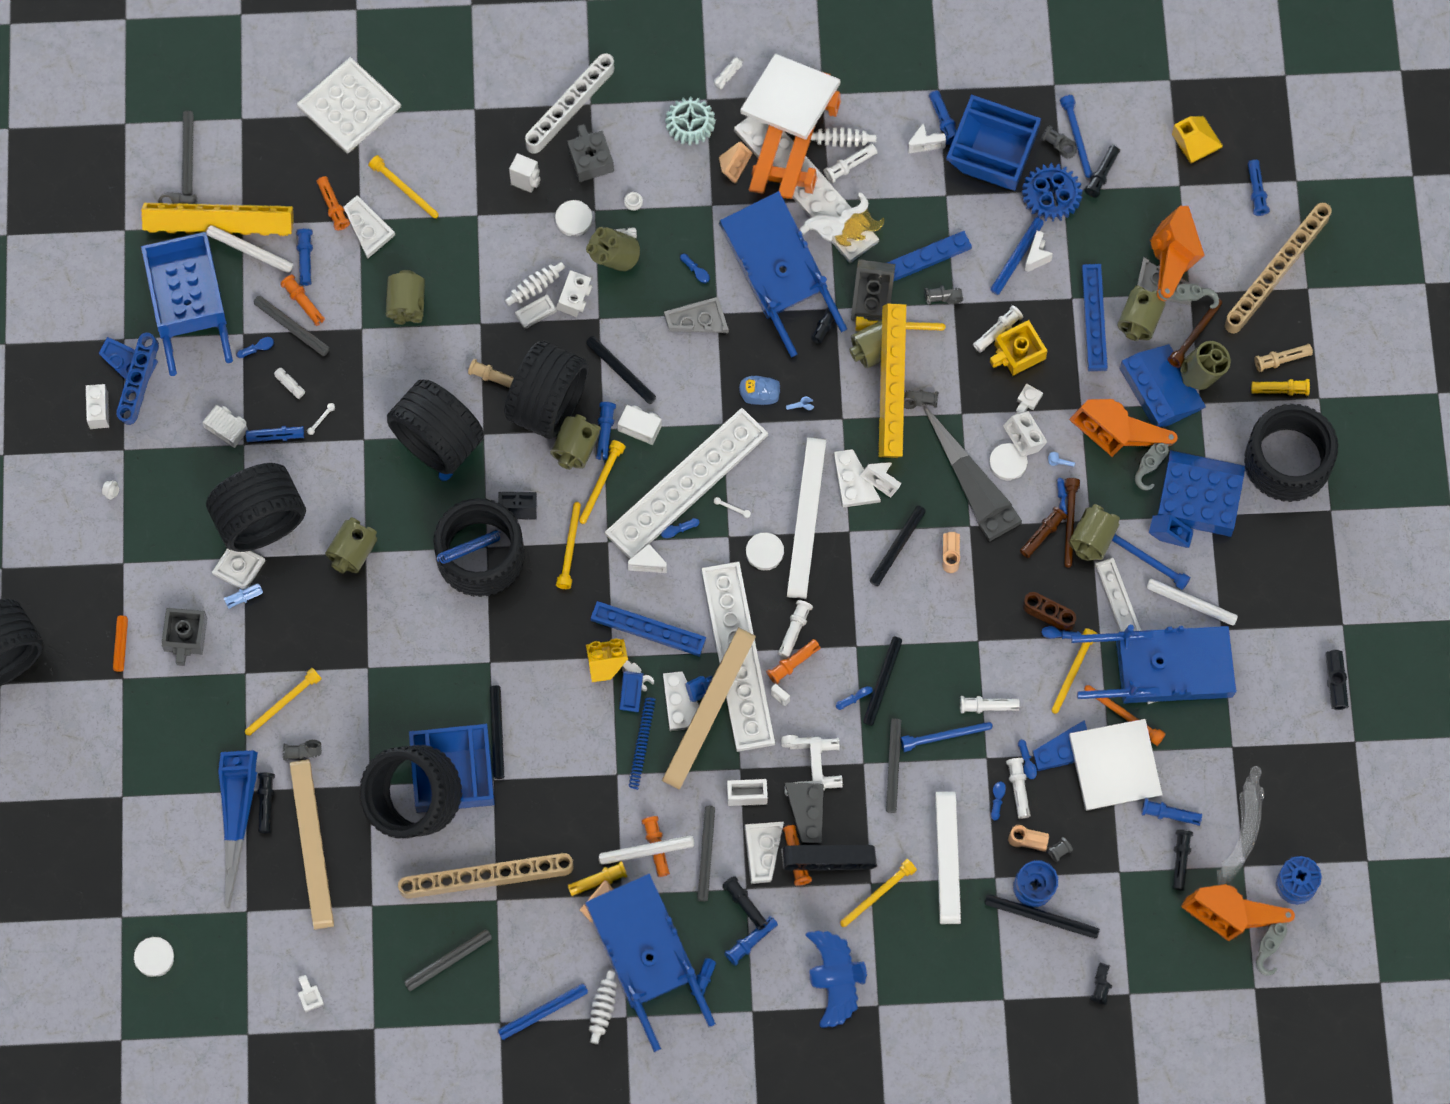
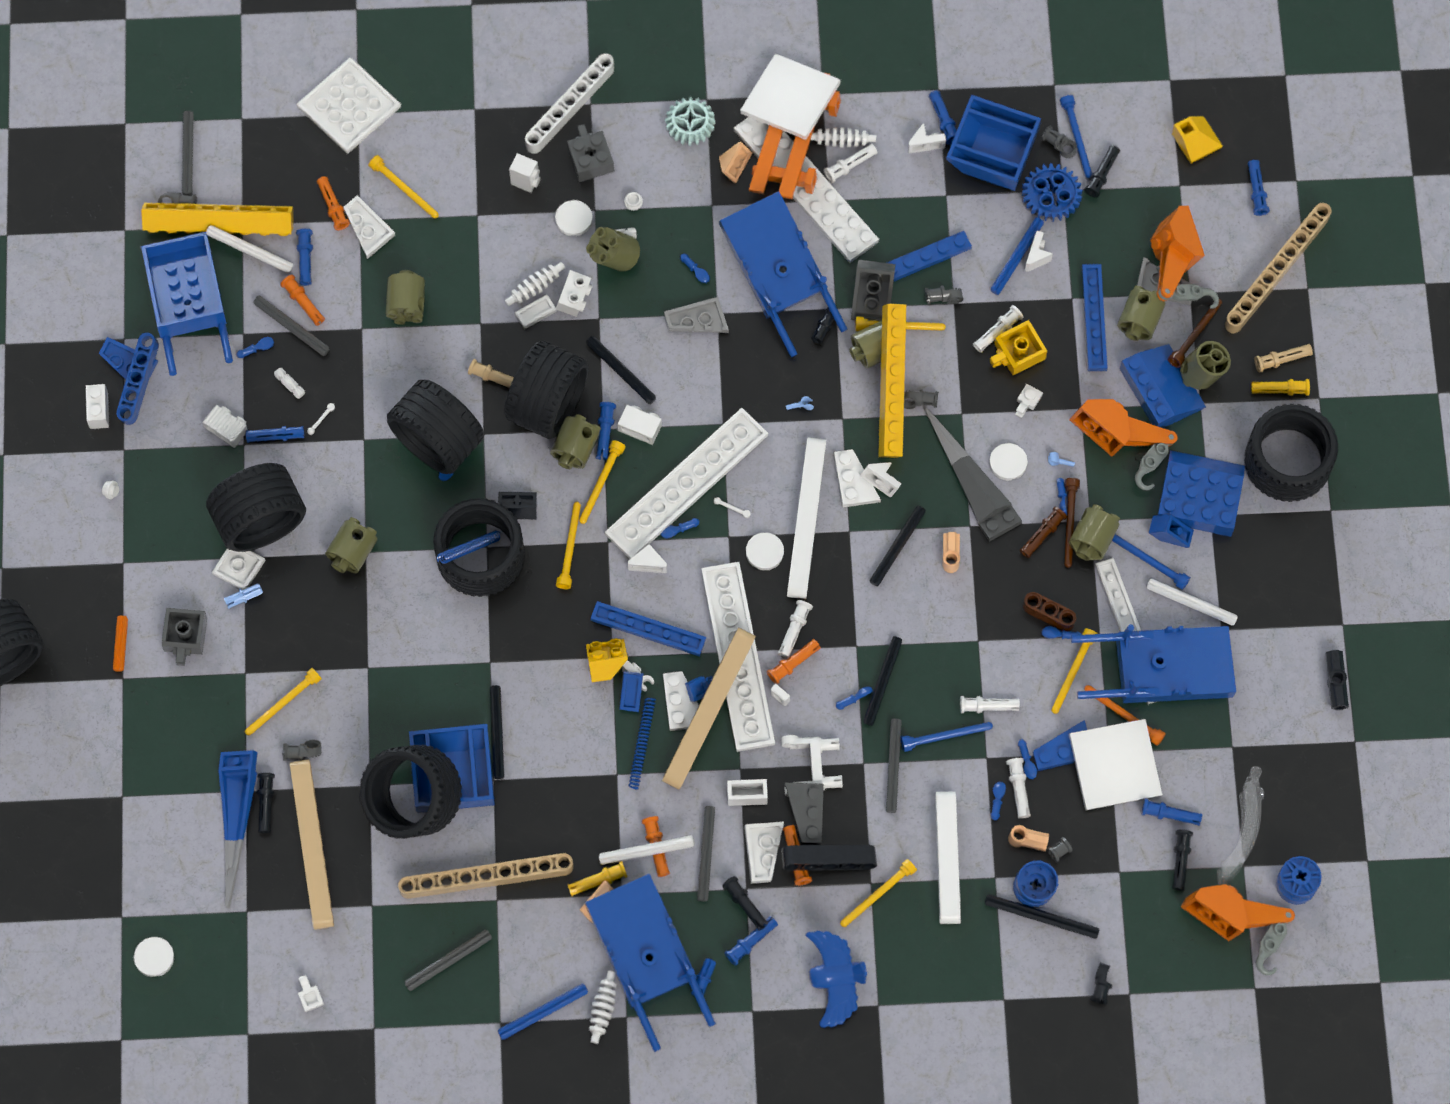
(727, 73): white axle -> none
(759, 390): medium blue piece -> none
(847, 226): piece -> none
(1025, 433): white brick -> none

